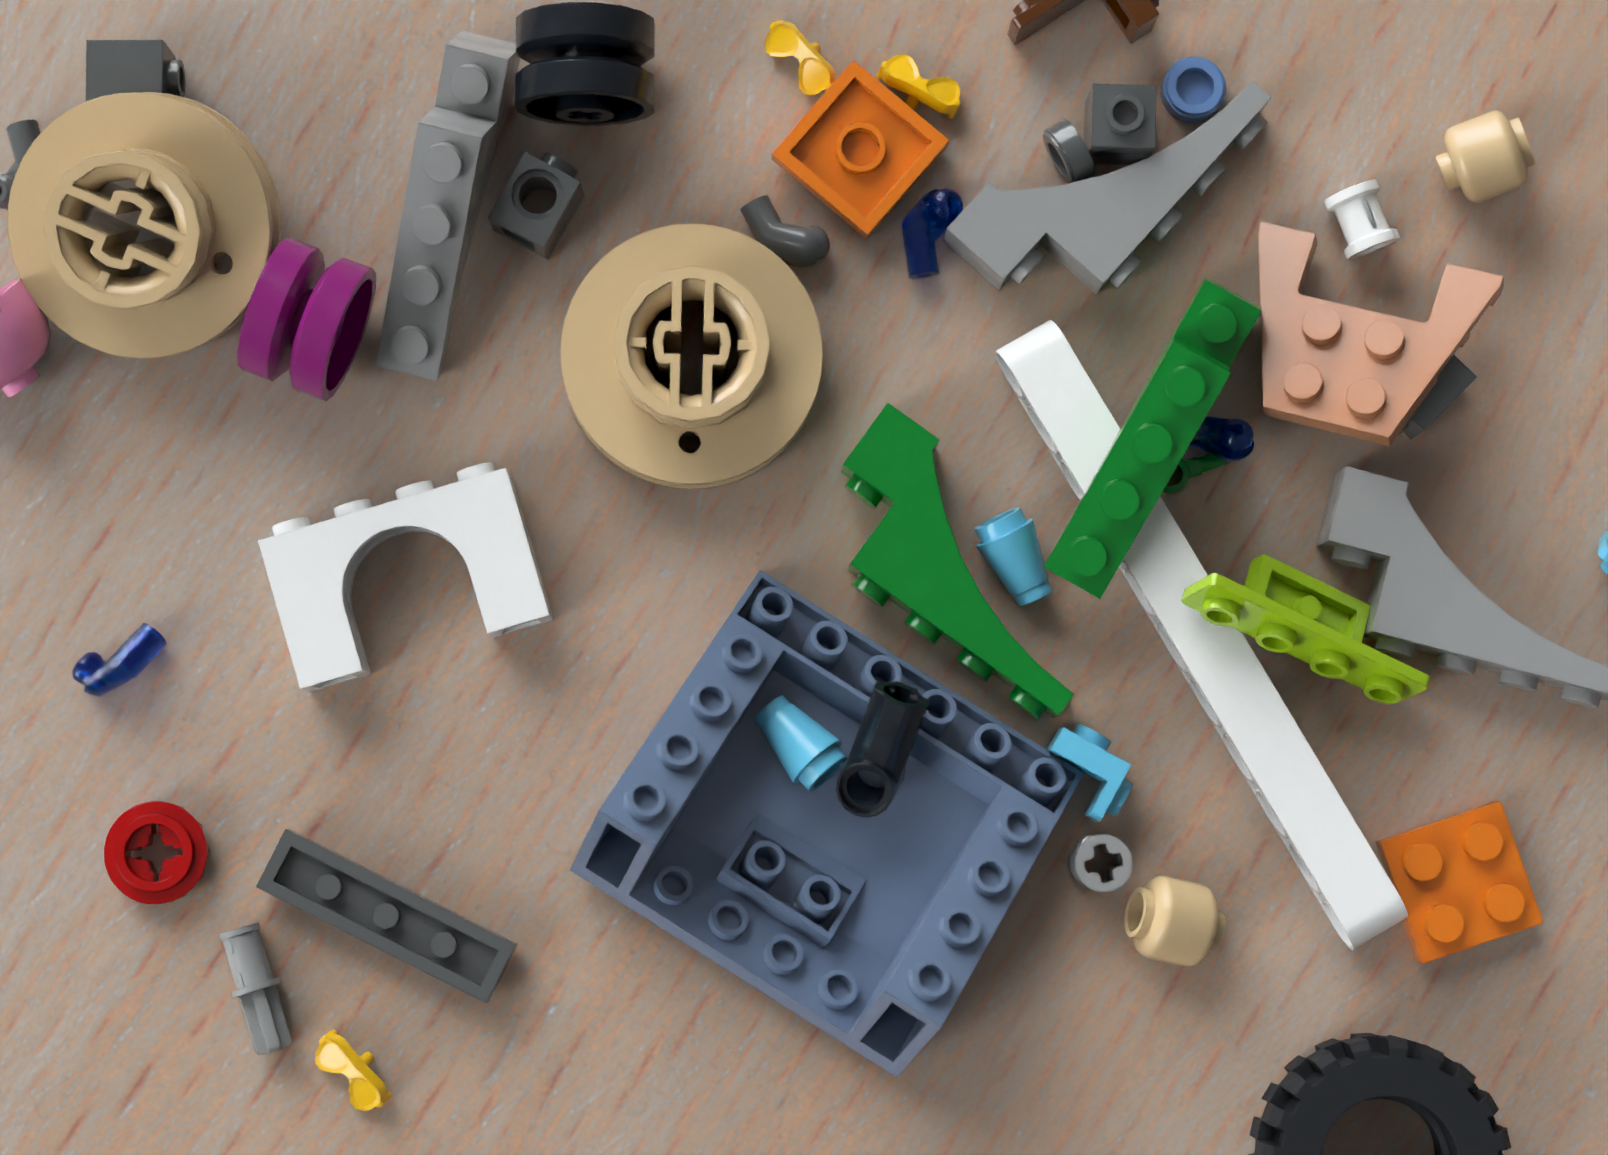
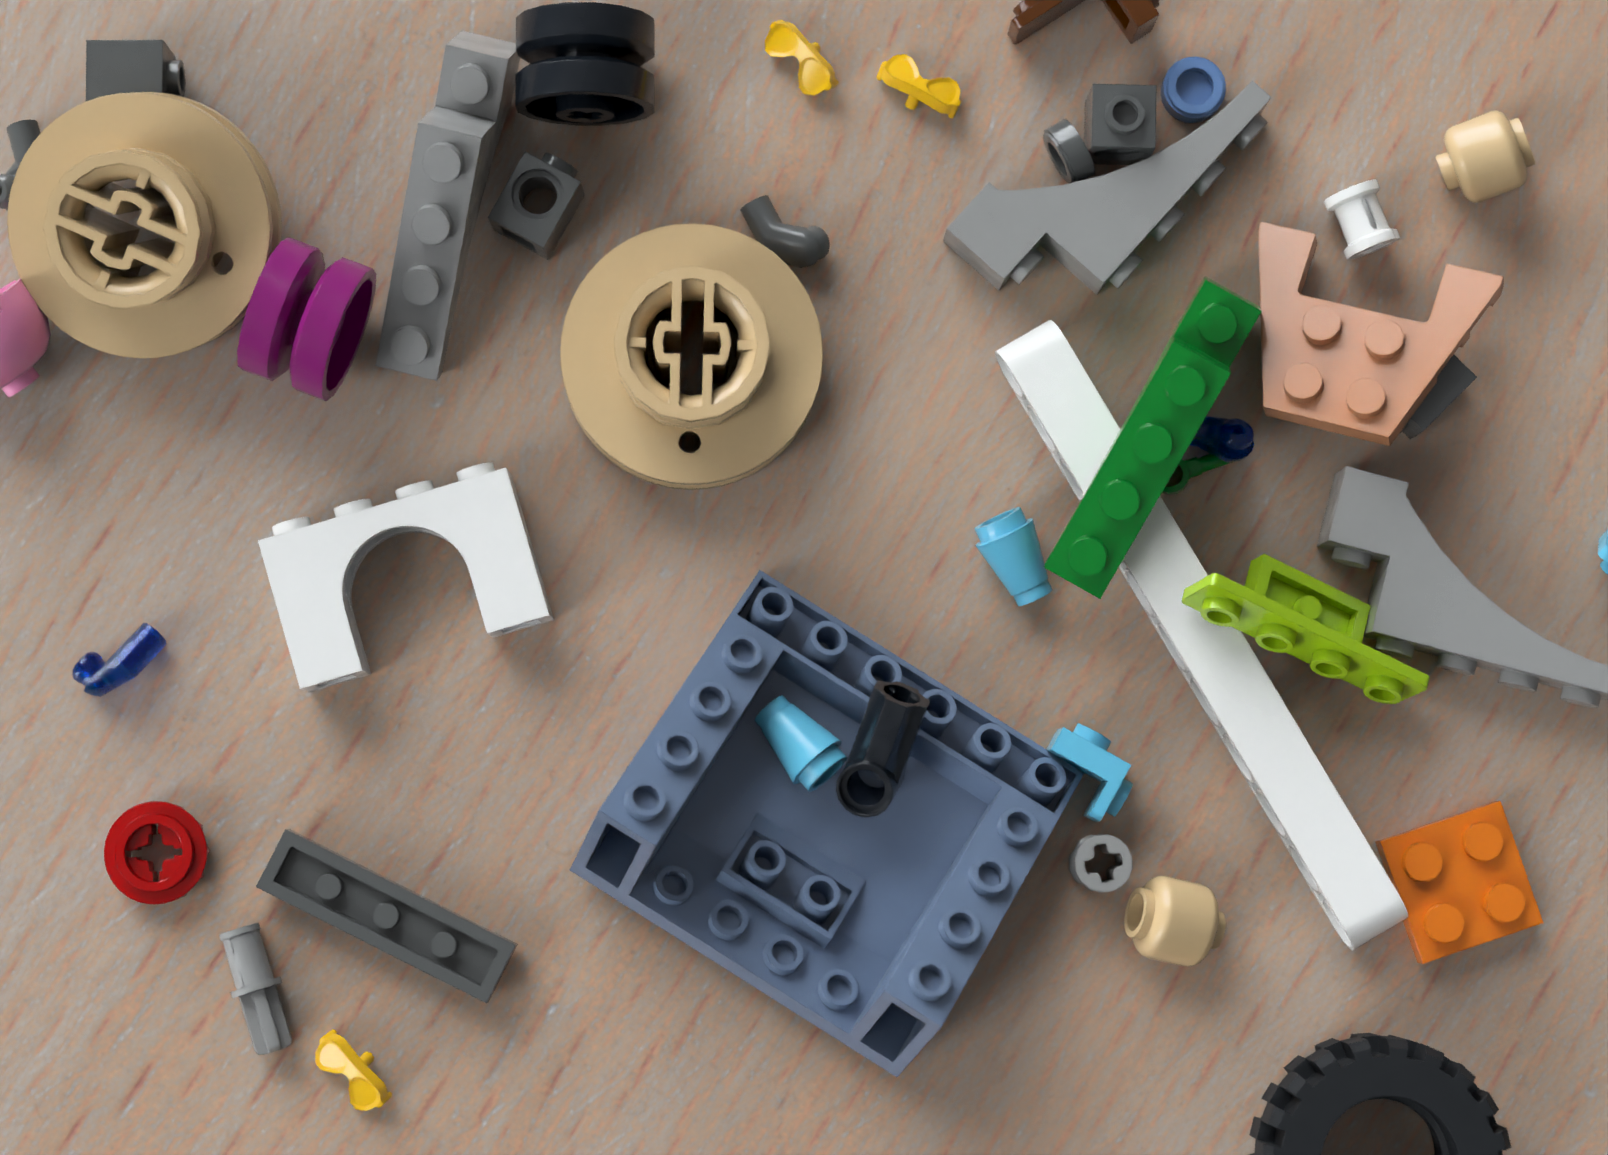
(860, 149): orange plate -> none
(920, 568): green arch -> none
(925, 226): clear blue arm -> none

